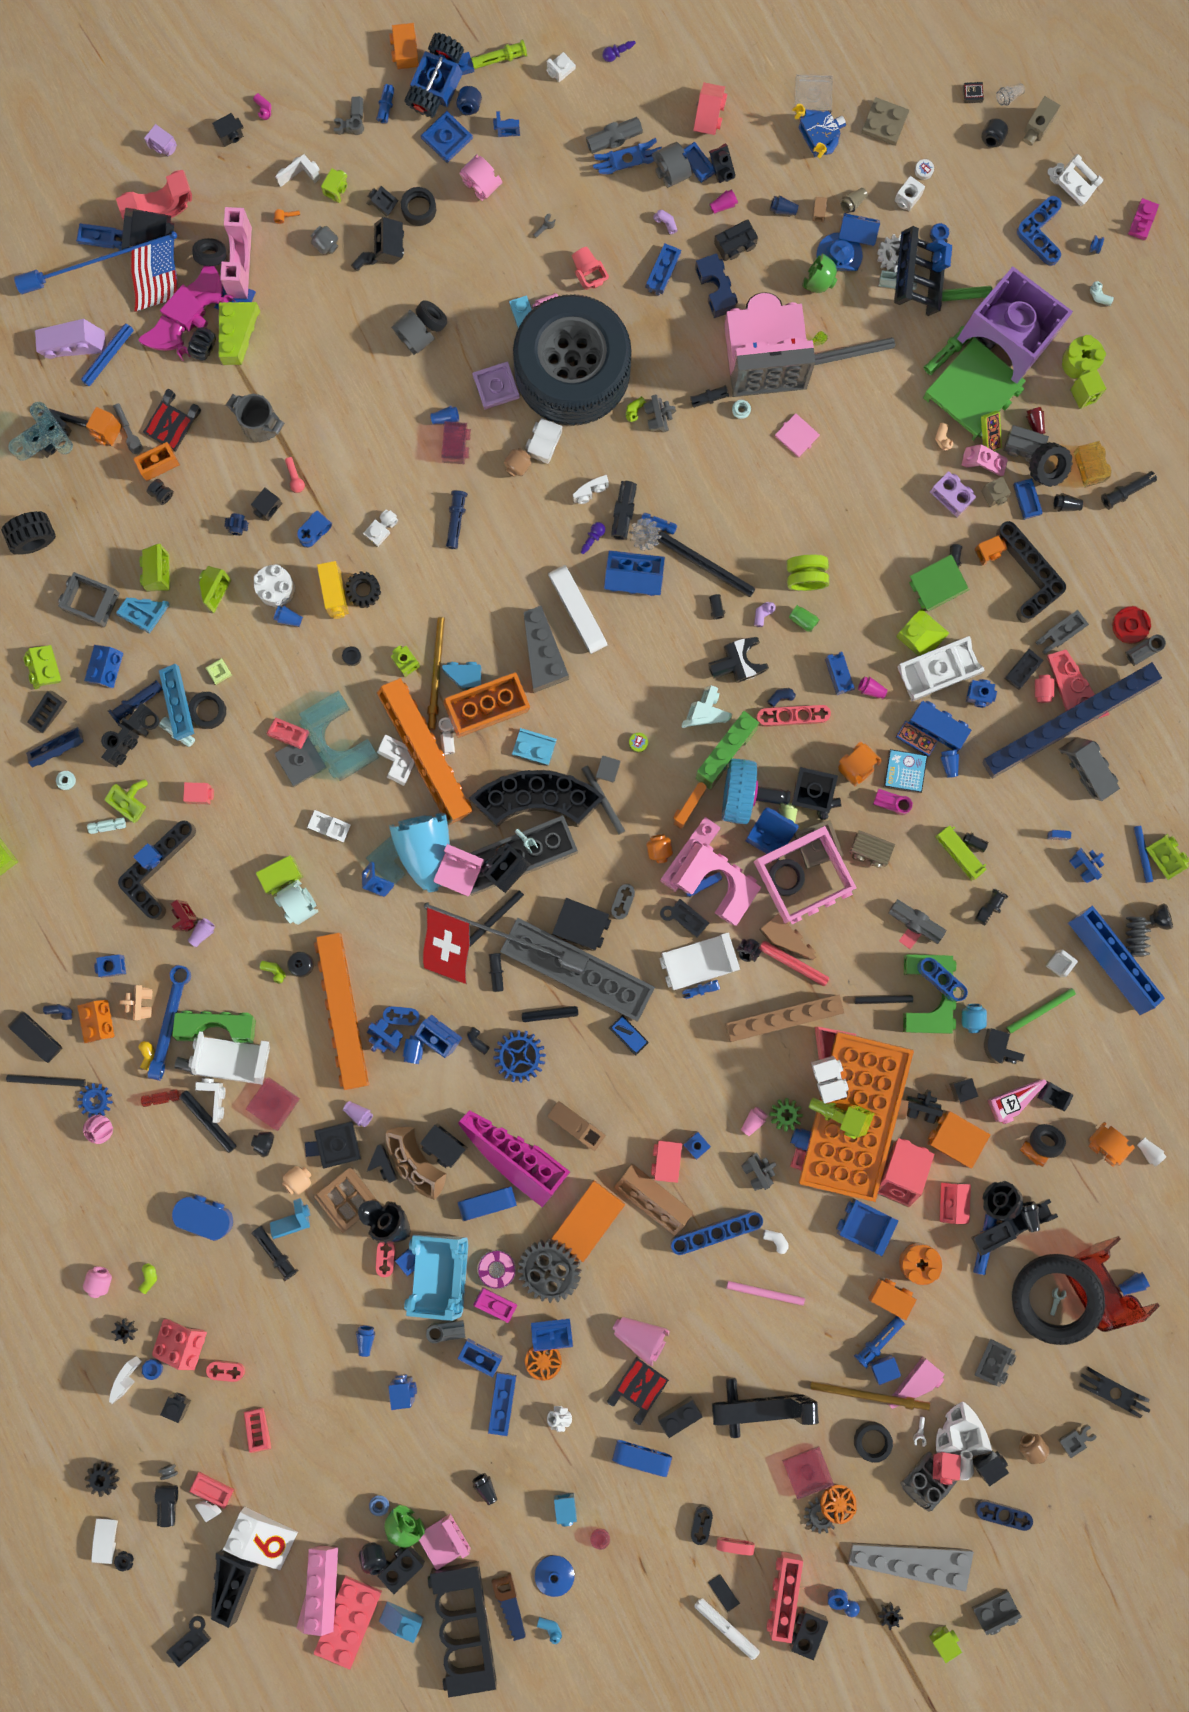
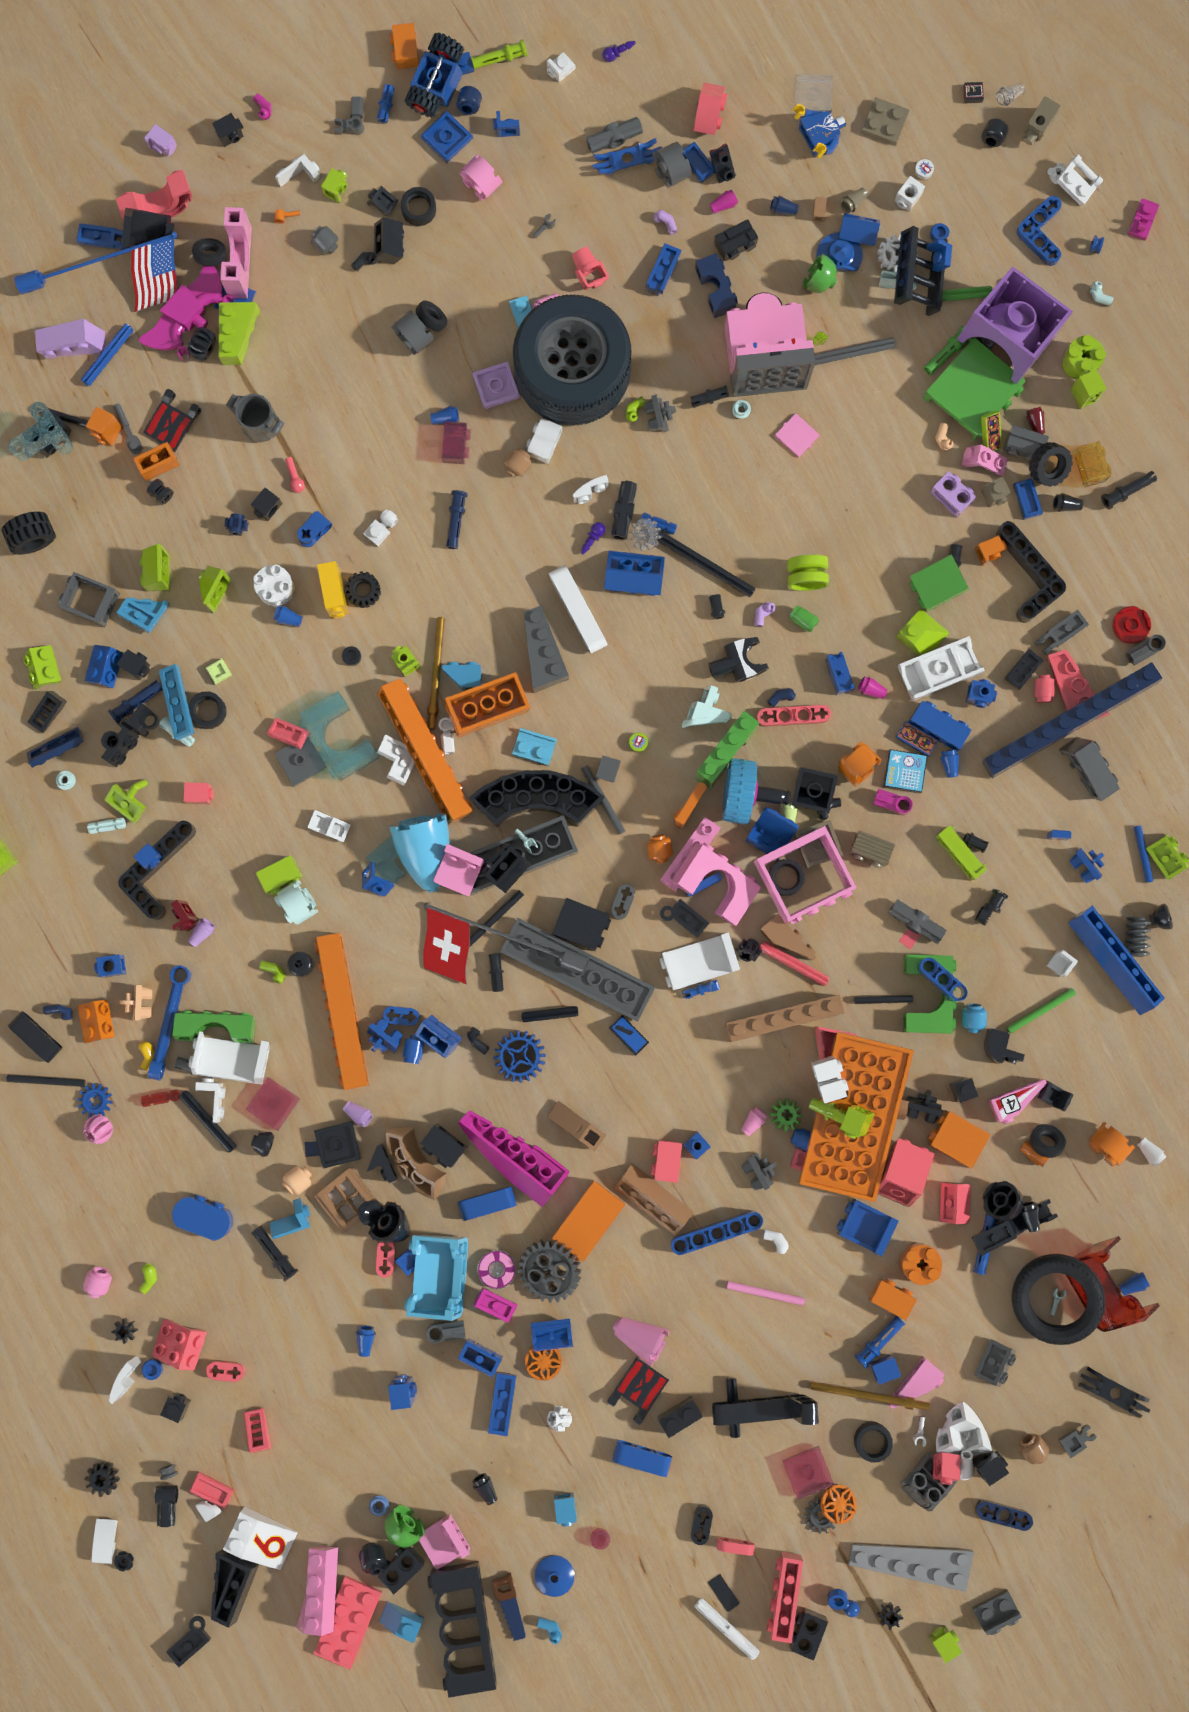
(134, 664): none -> black brick

